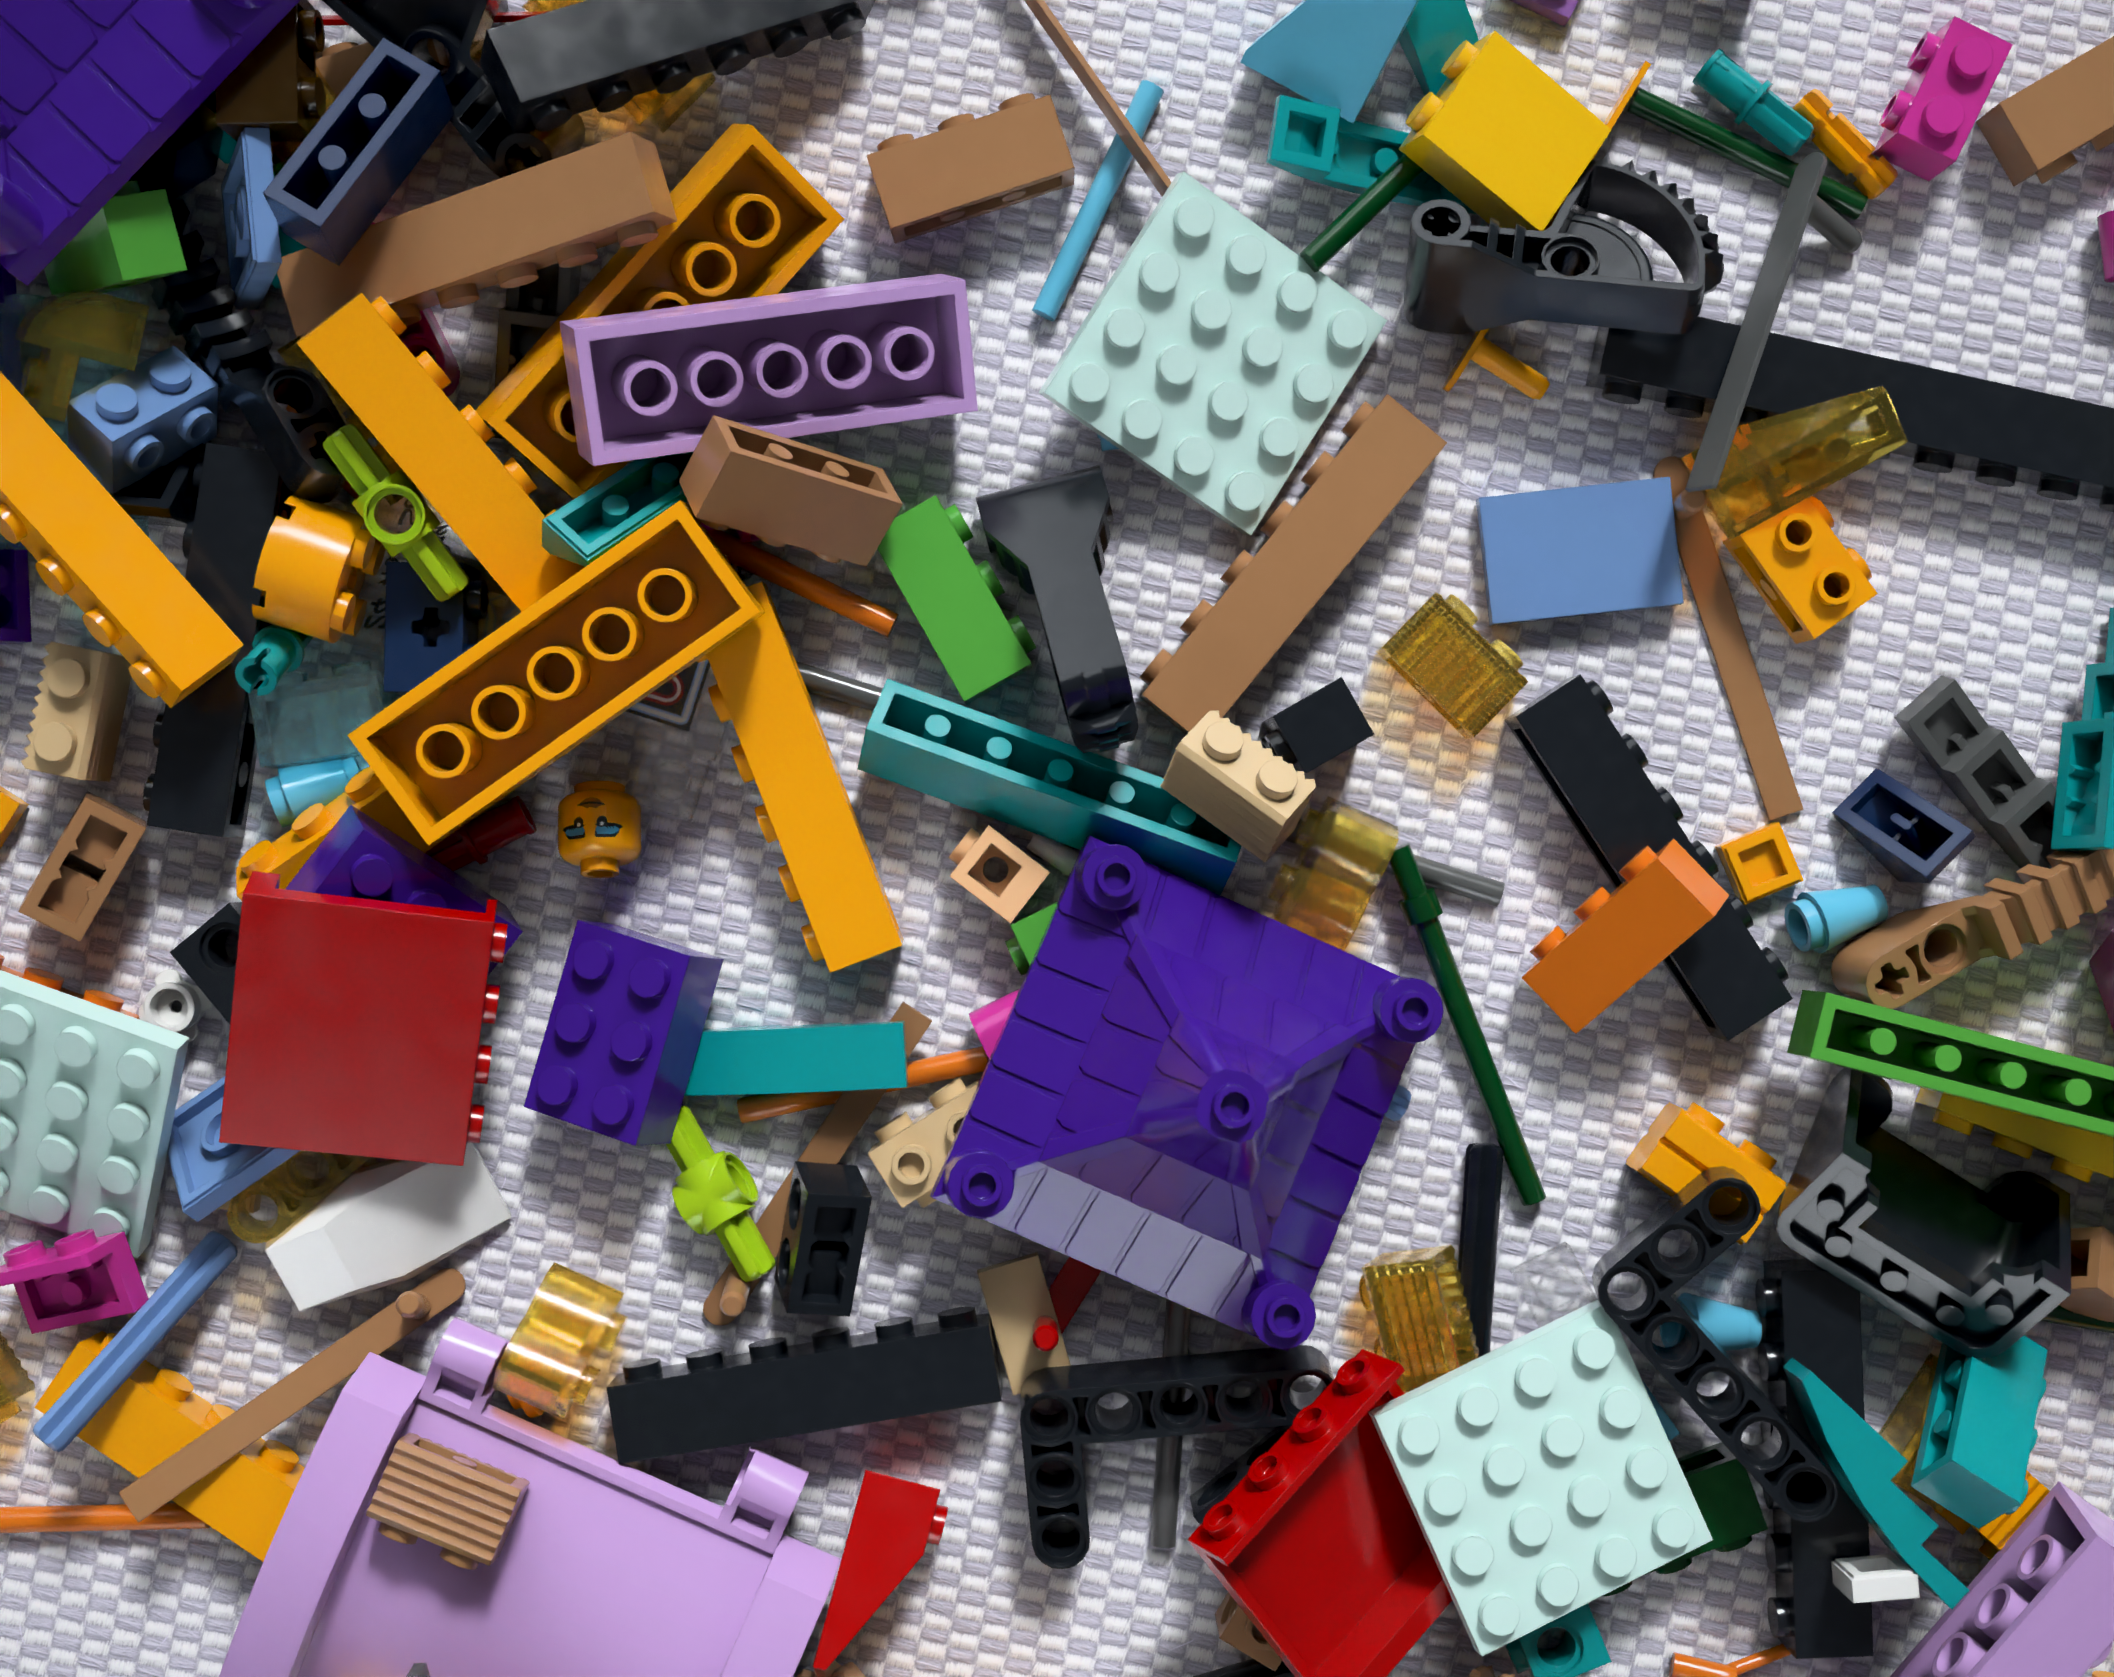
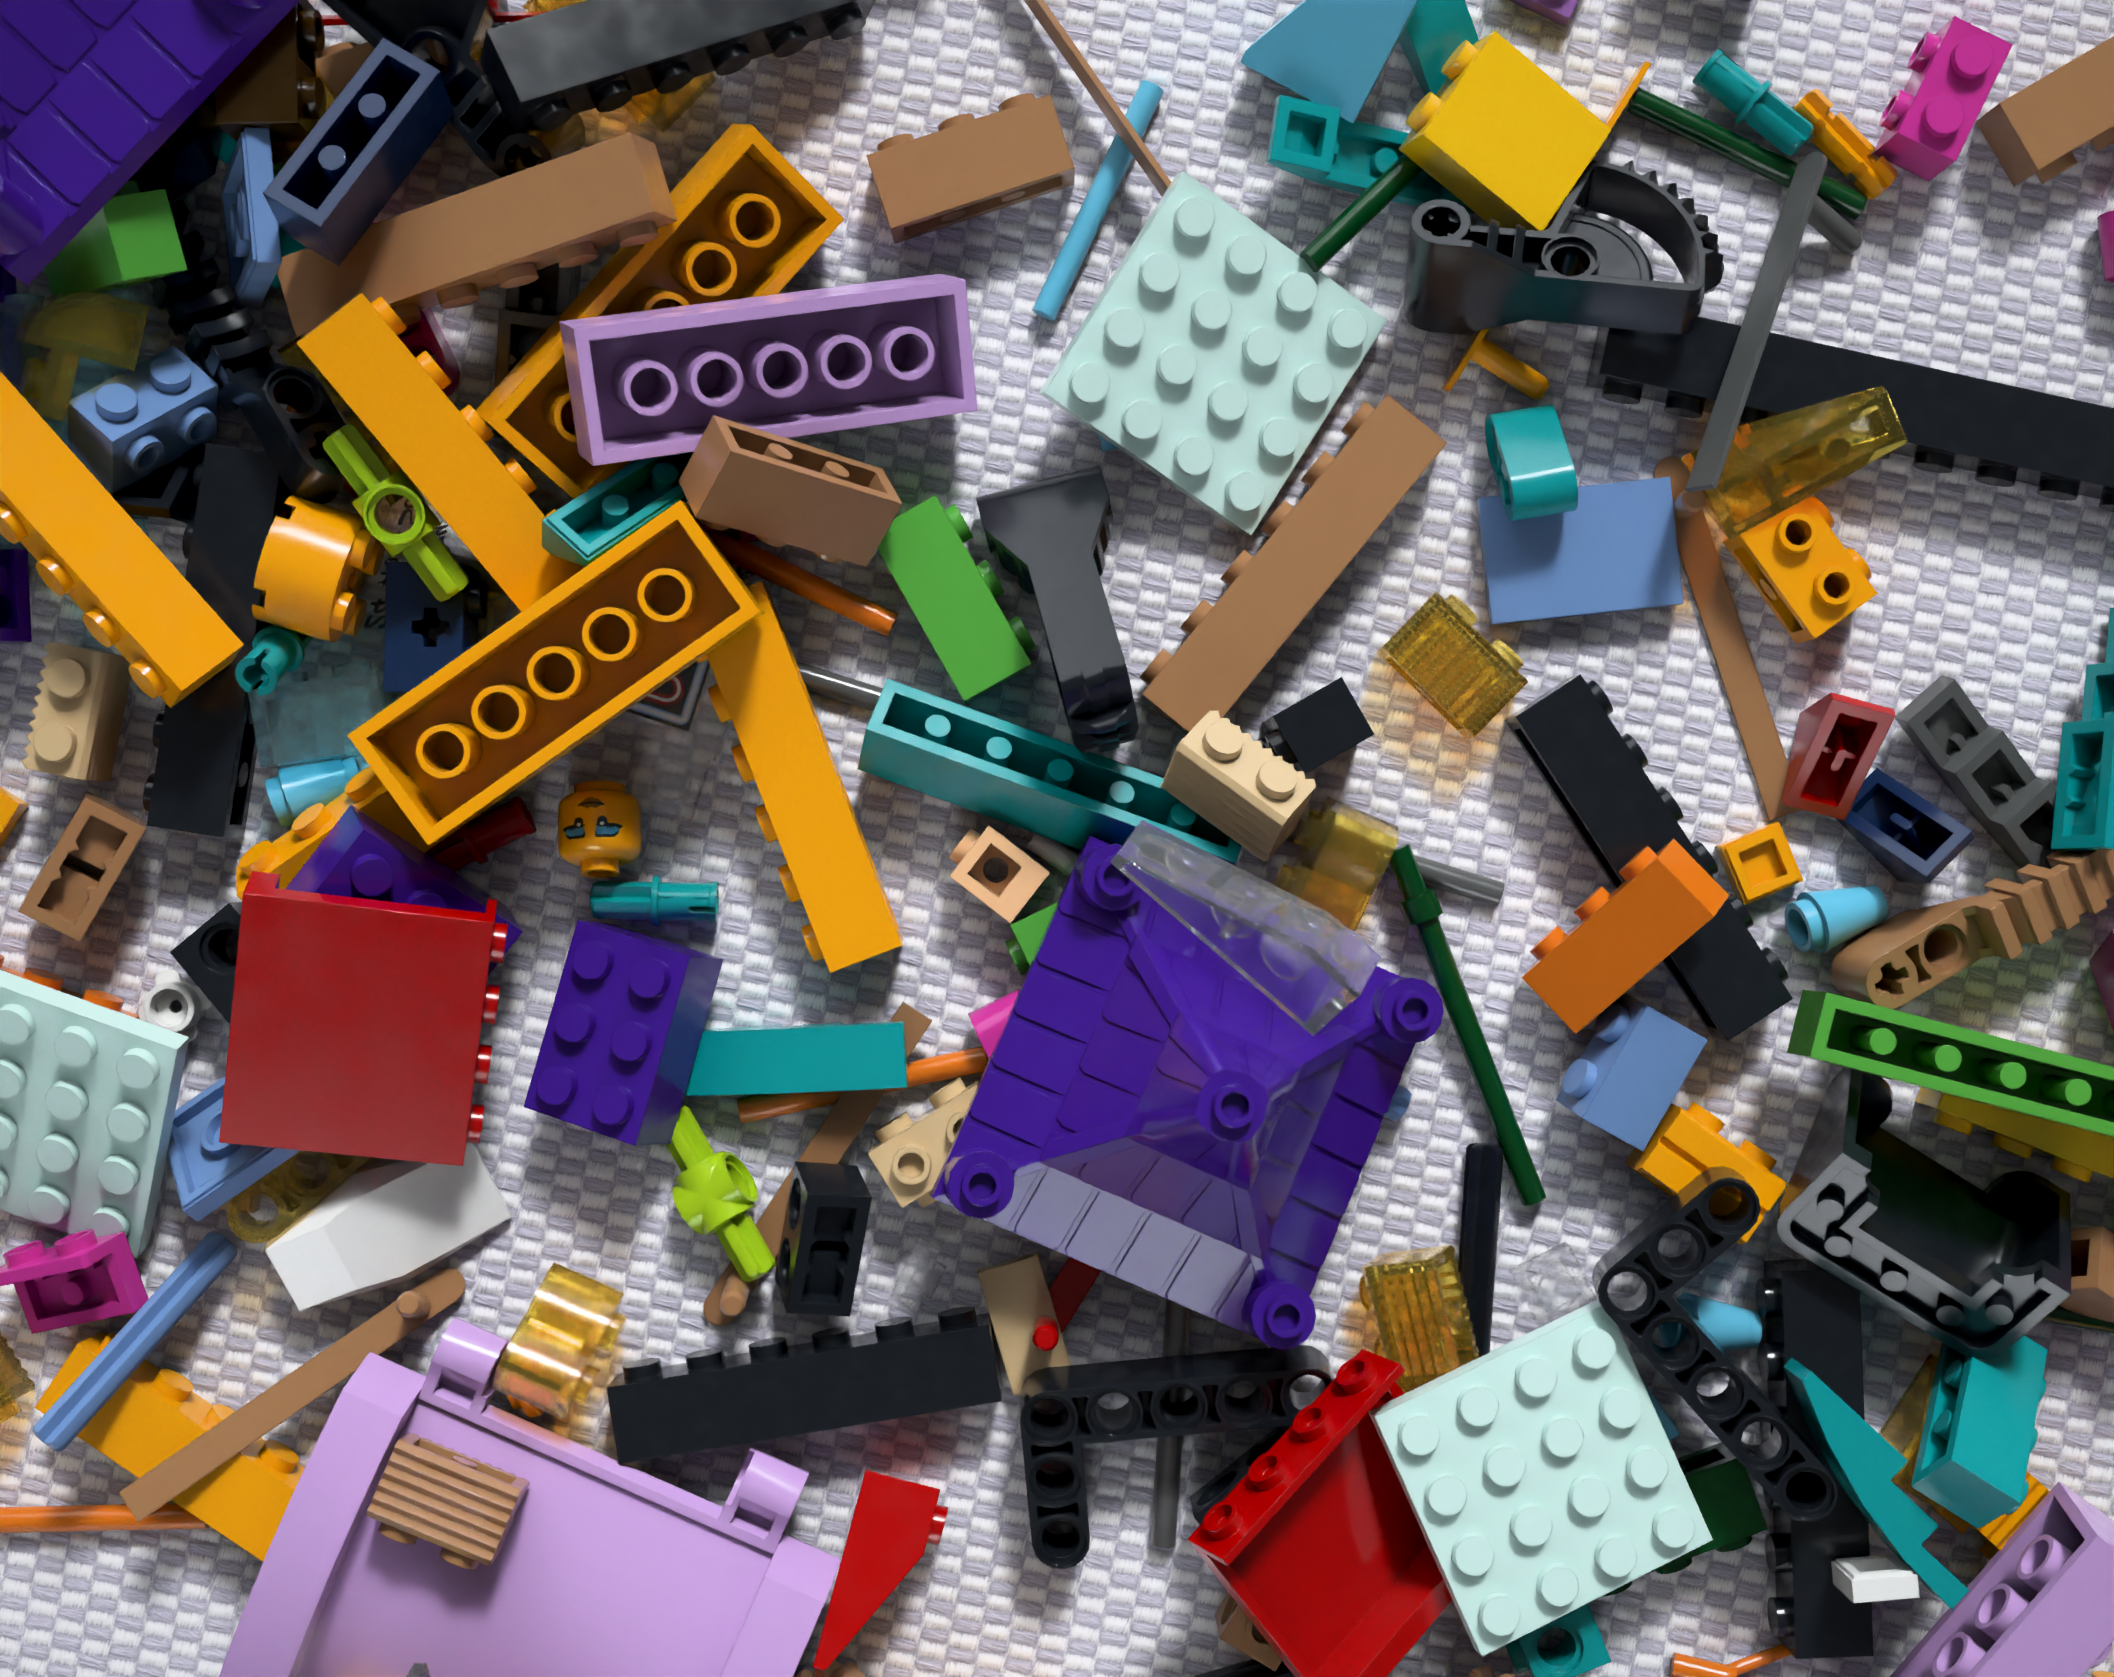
(655, 900): none -> teal axle
(919, 1274): none -> clear plate
(1268, 935): none -> clear wedge
(1531, 462): none -> teal beam
(1630, 1070): none -> medium blue brick
(1834, 753): none -> red slope

